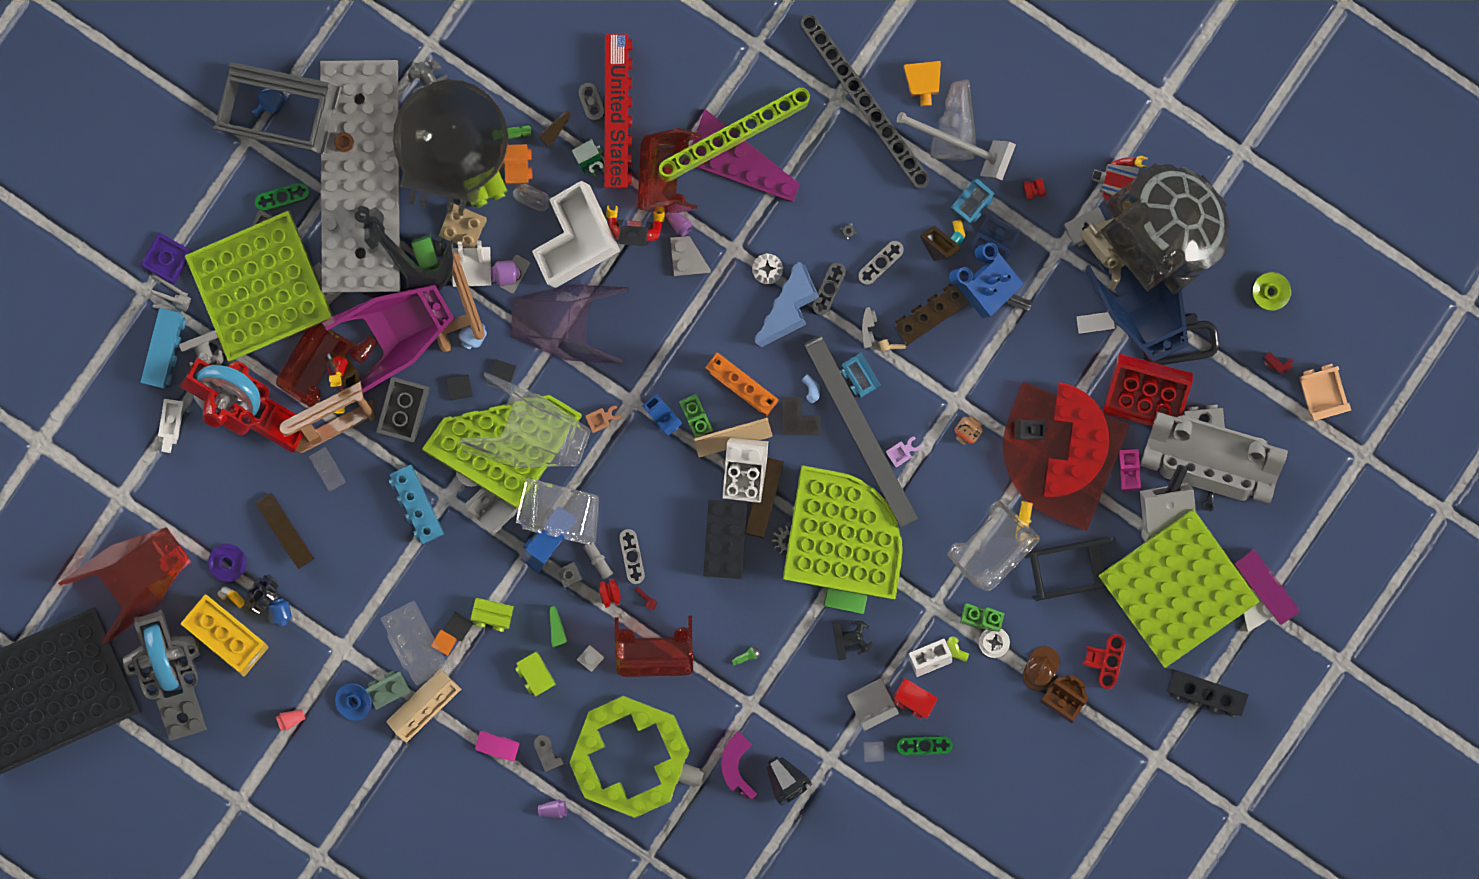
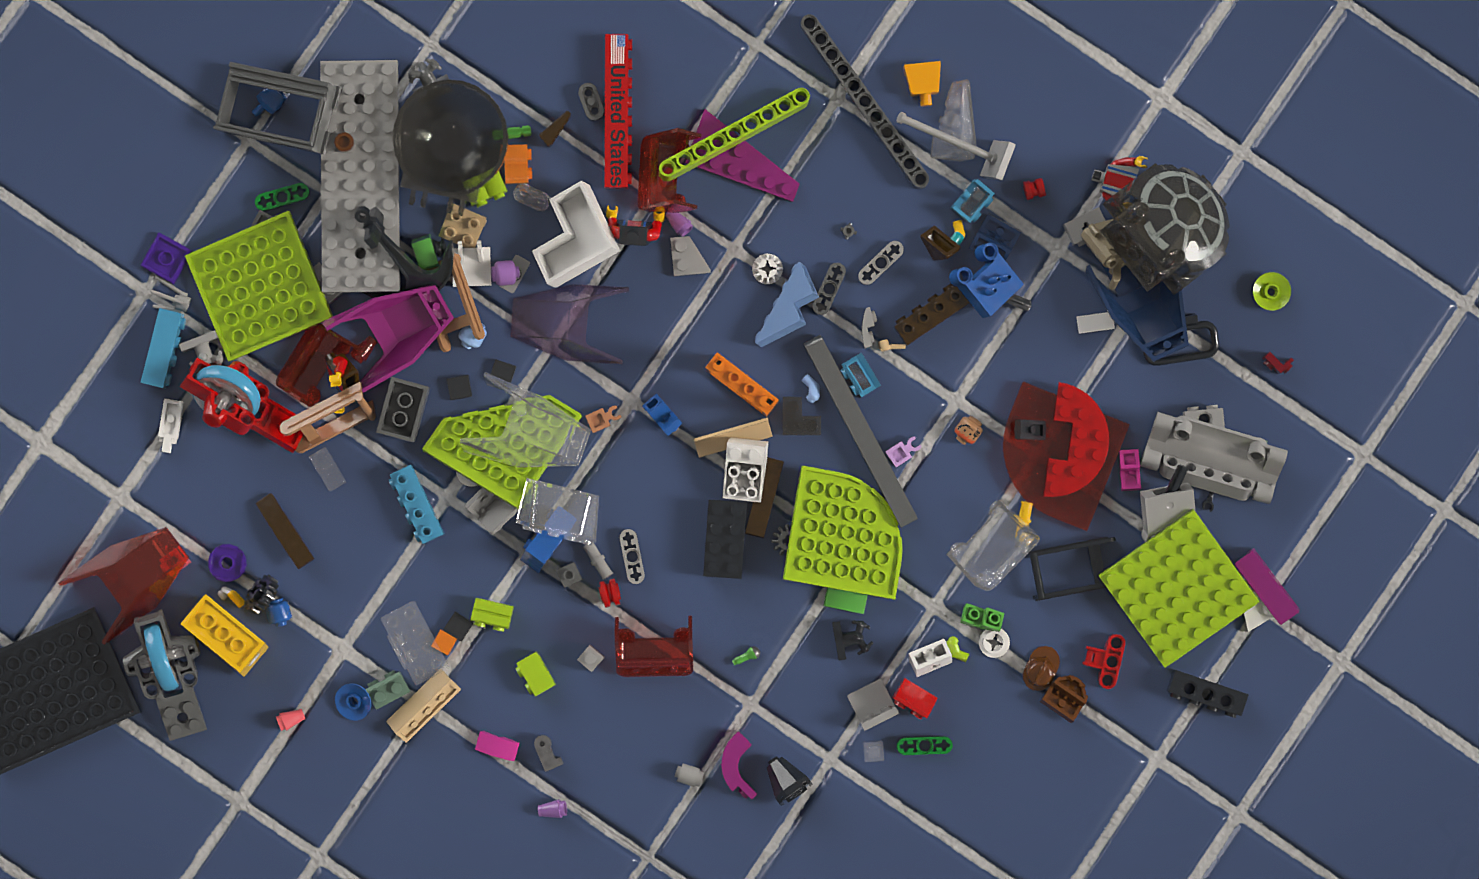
(557, 631): bright green slope -> none
(589, 157): brick -> none
(650, 603): dark red hand -> none
(667, 771): lime plate -> none
(695, 415): bright green slope -> none
(1144, 388): red slope -> none
(1324, 392): light nougat panel -> none

